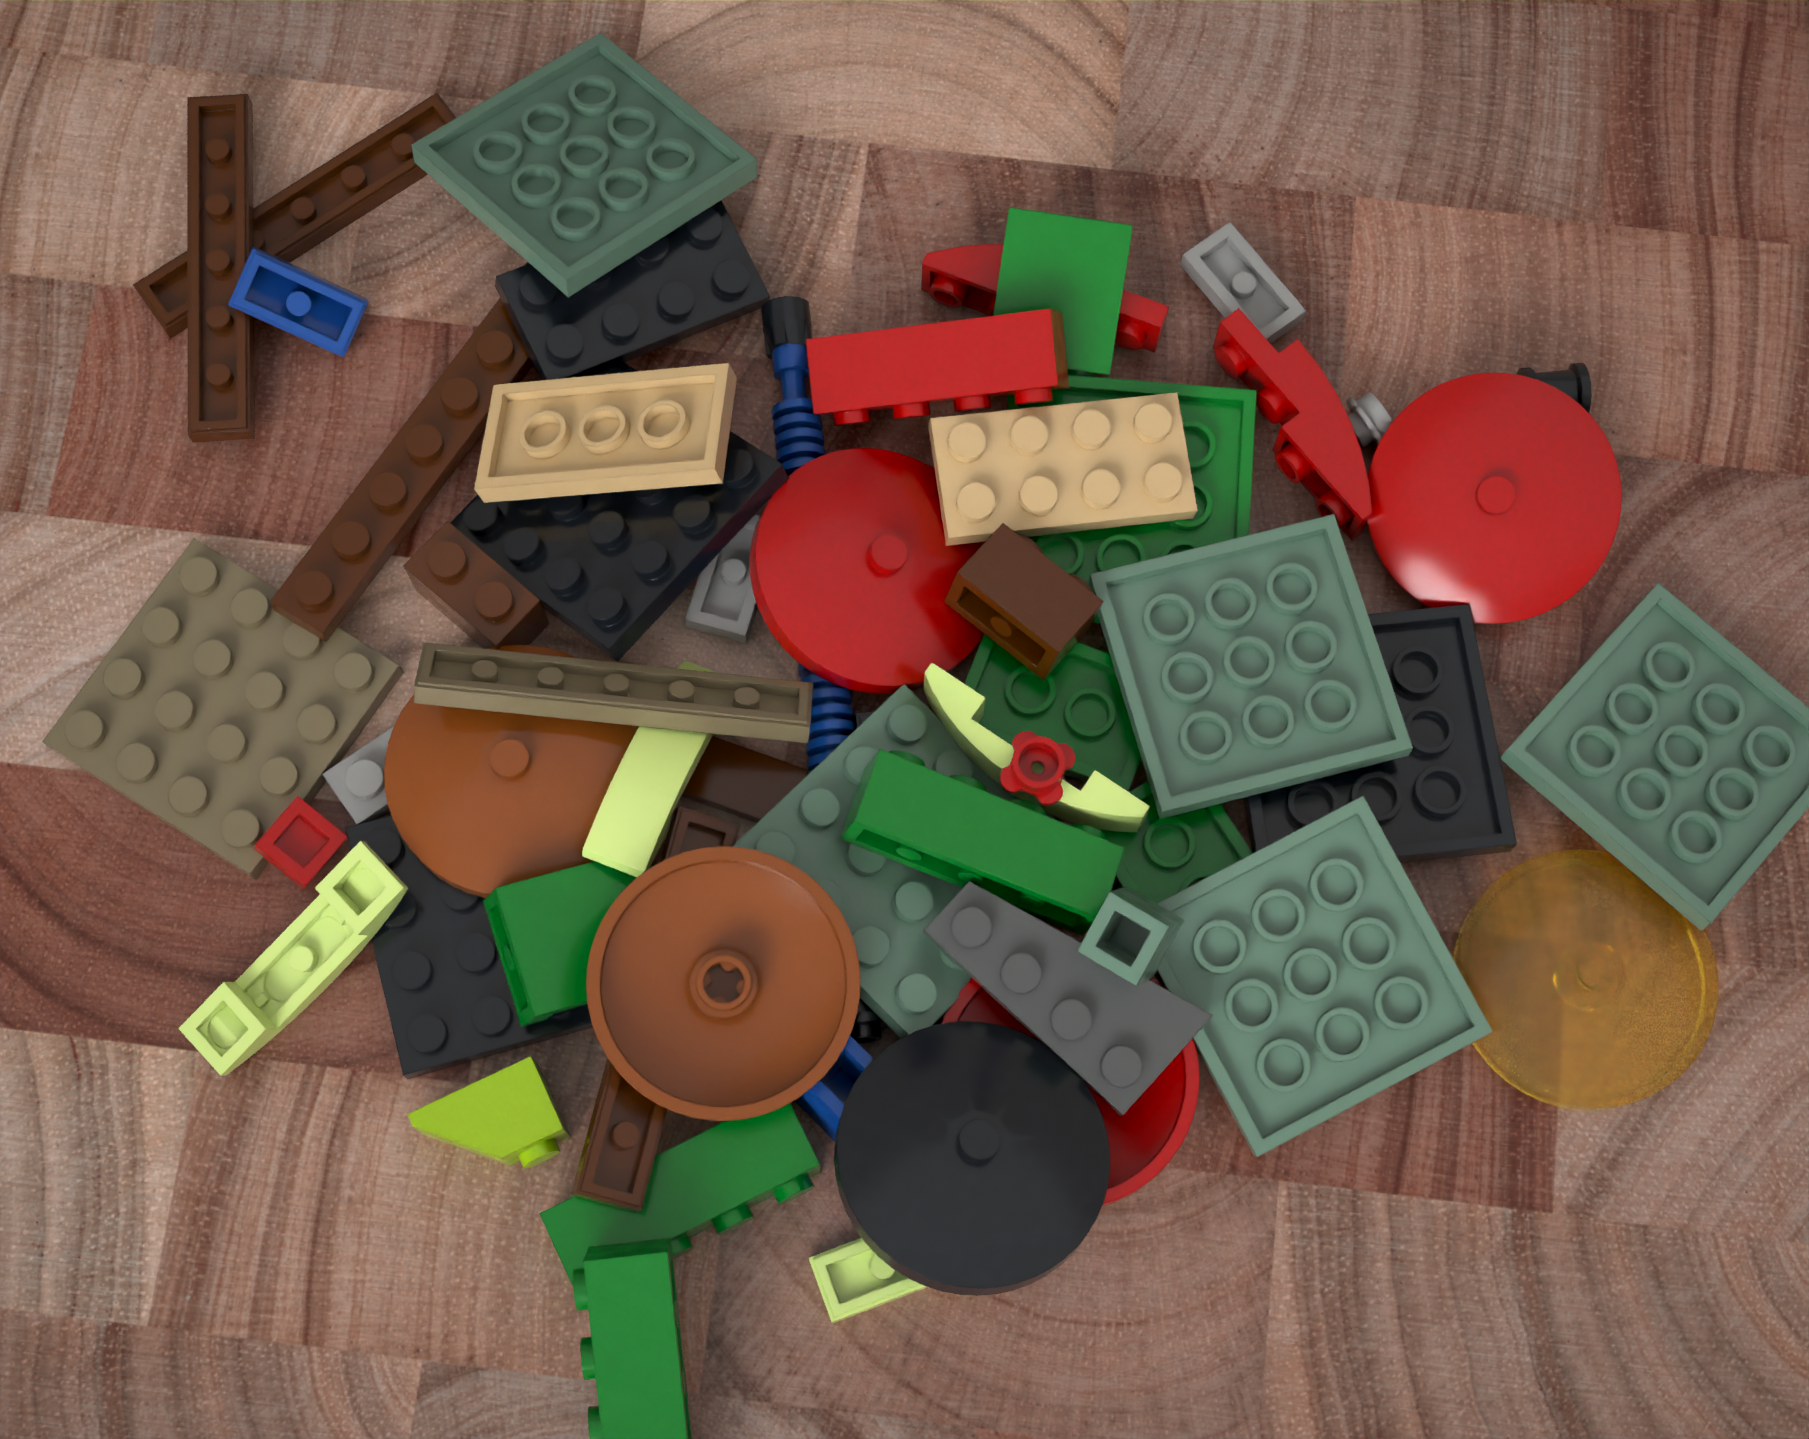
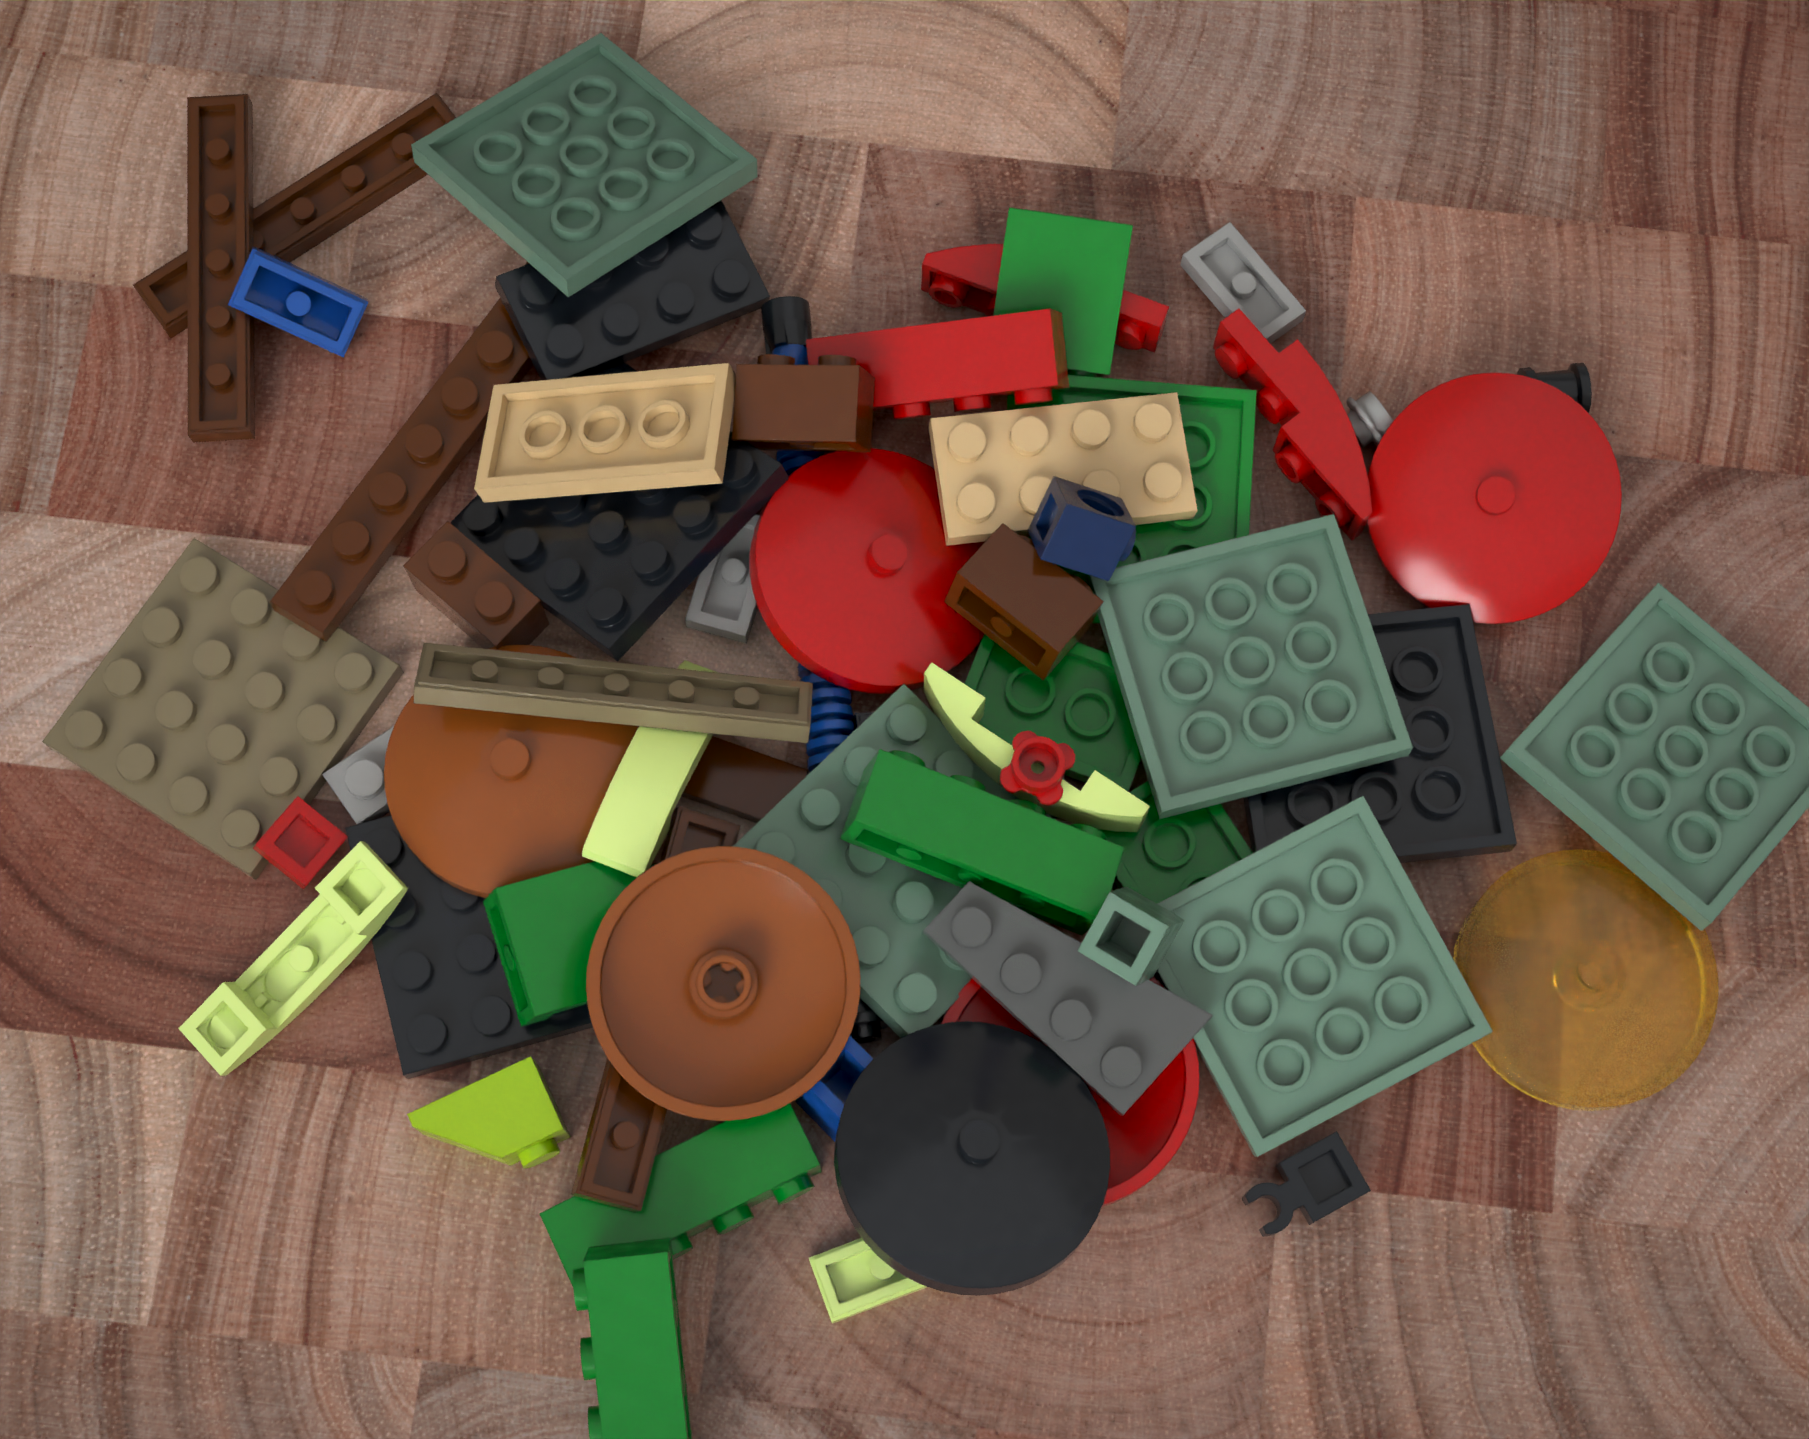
(804, 405): none -> reddish brown brick
(1082, 529): none -> dark blue brick
(1315, 1181): none -> black plate

